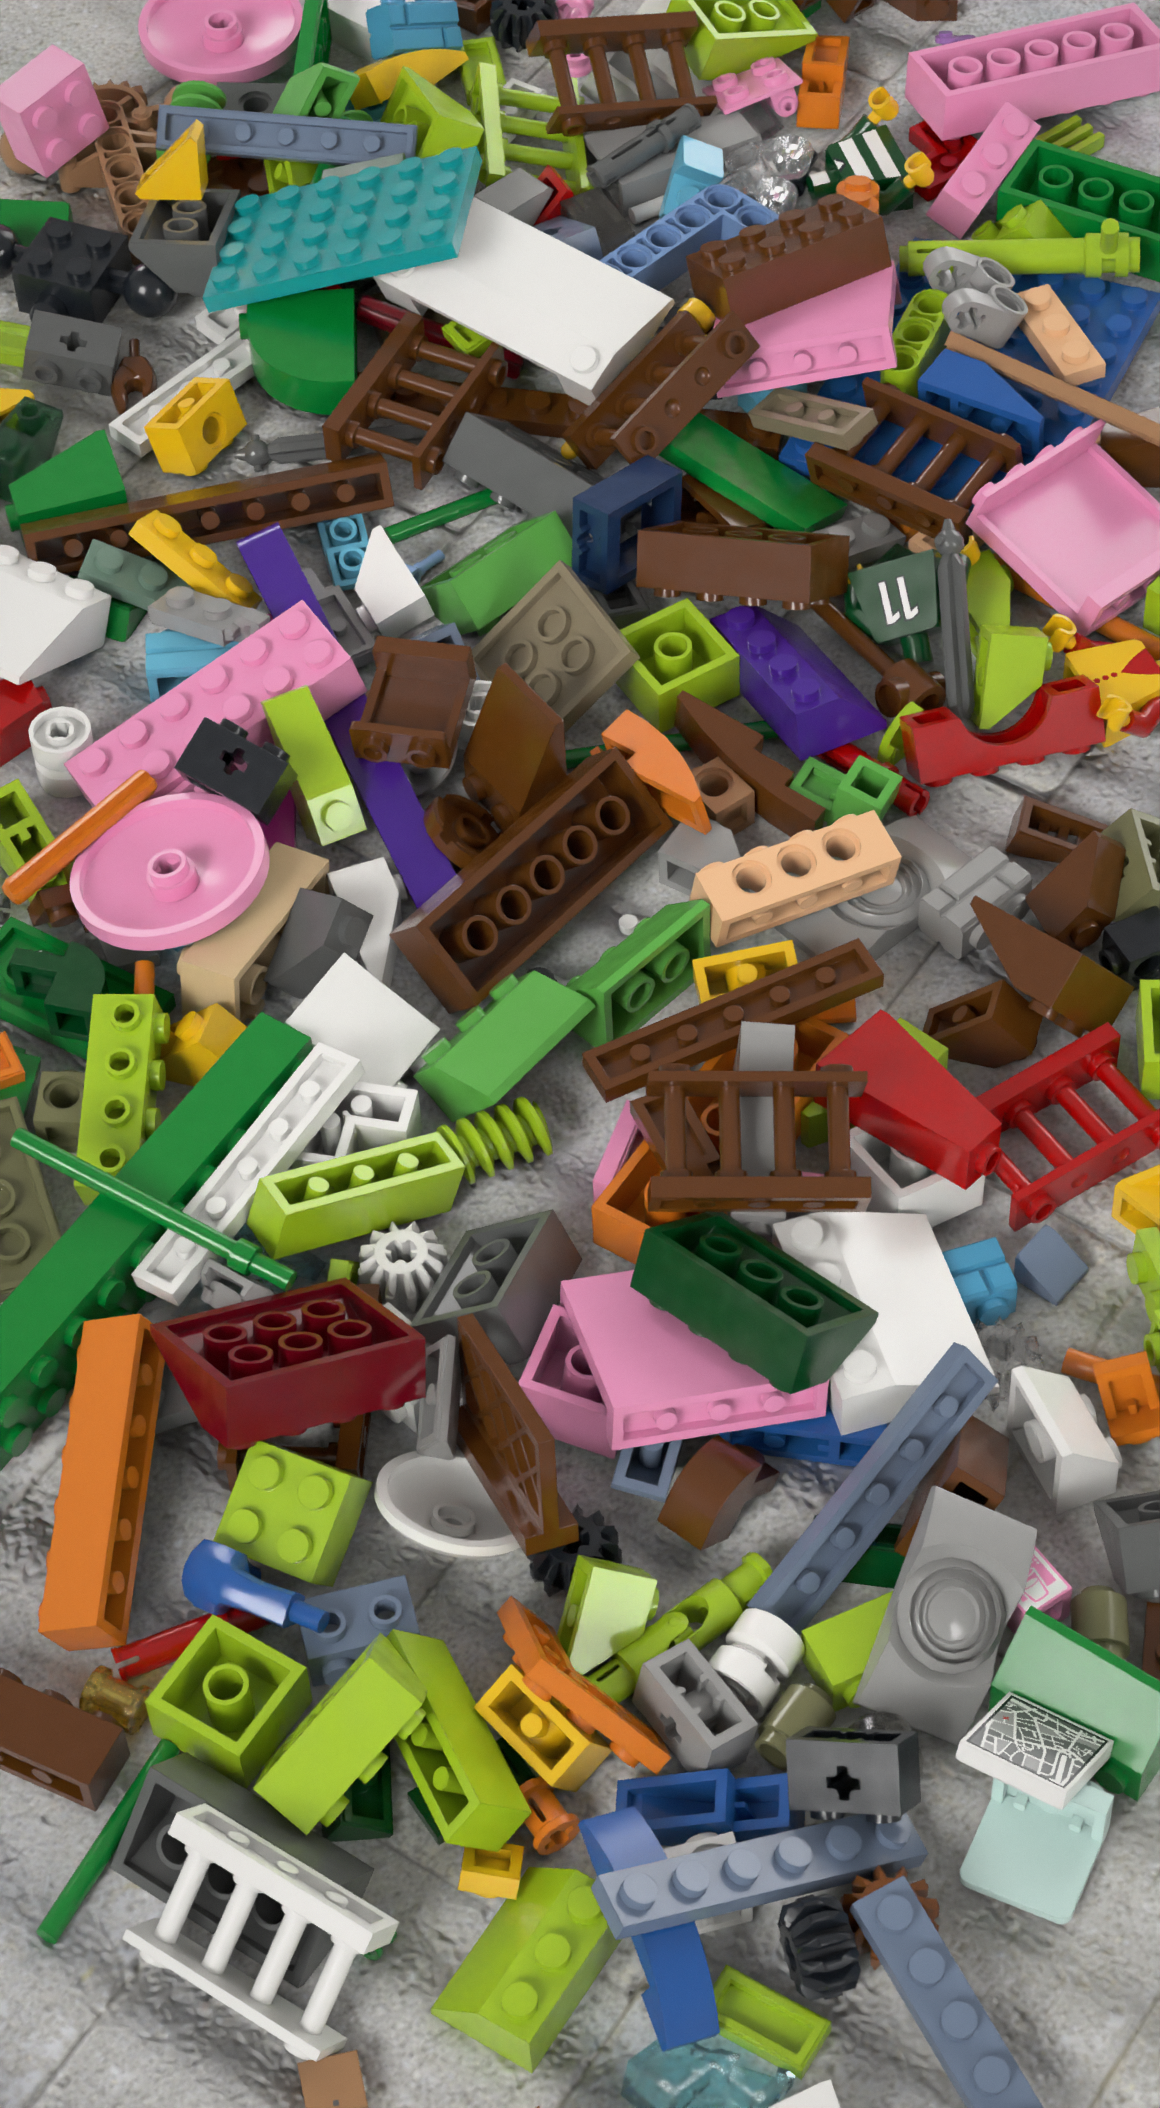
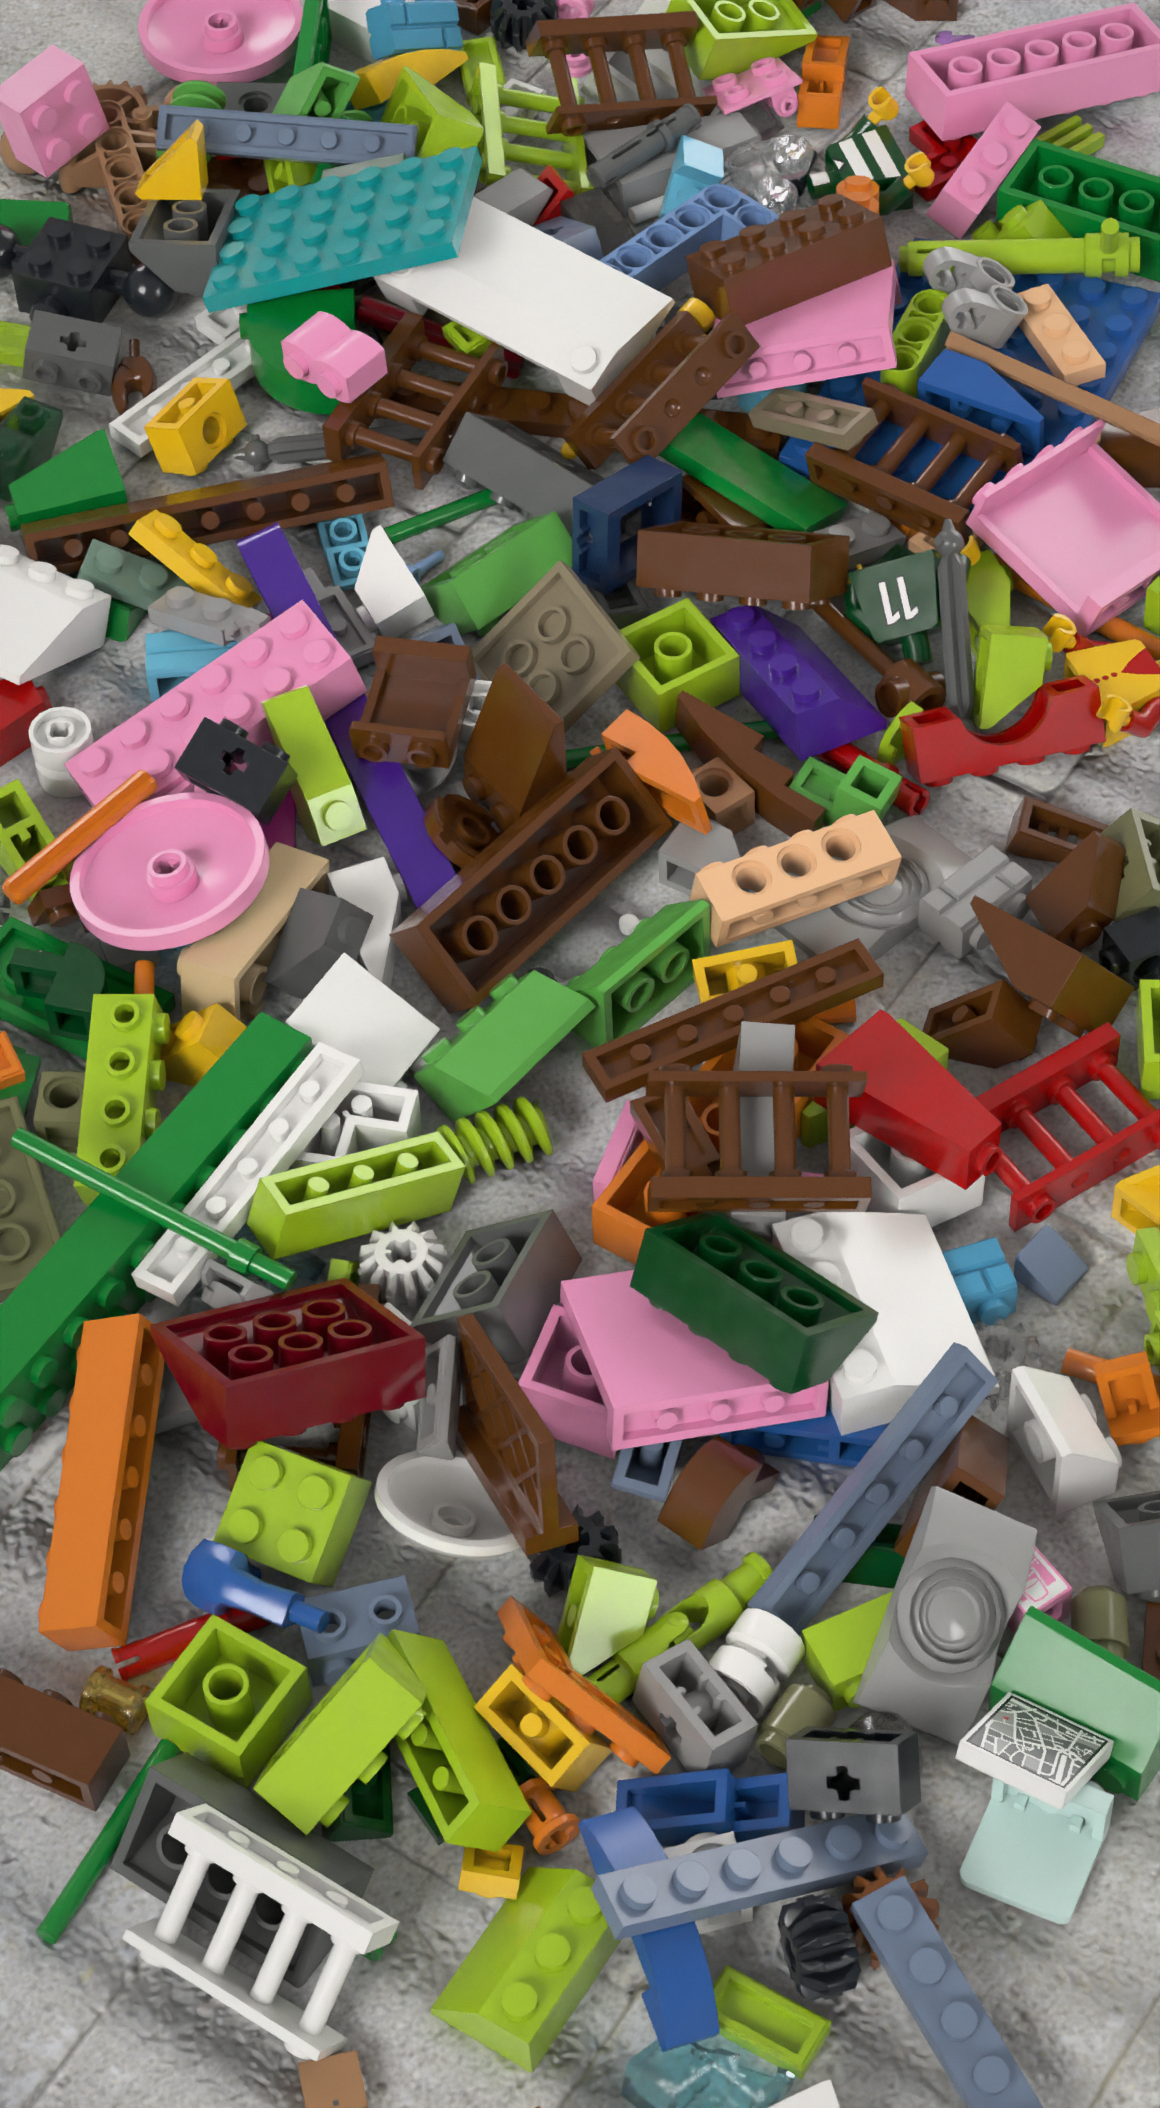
(334, 357): none -> bright pink brick

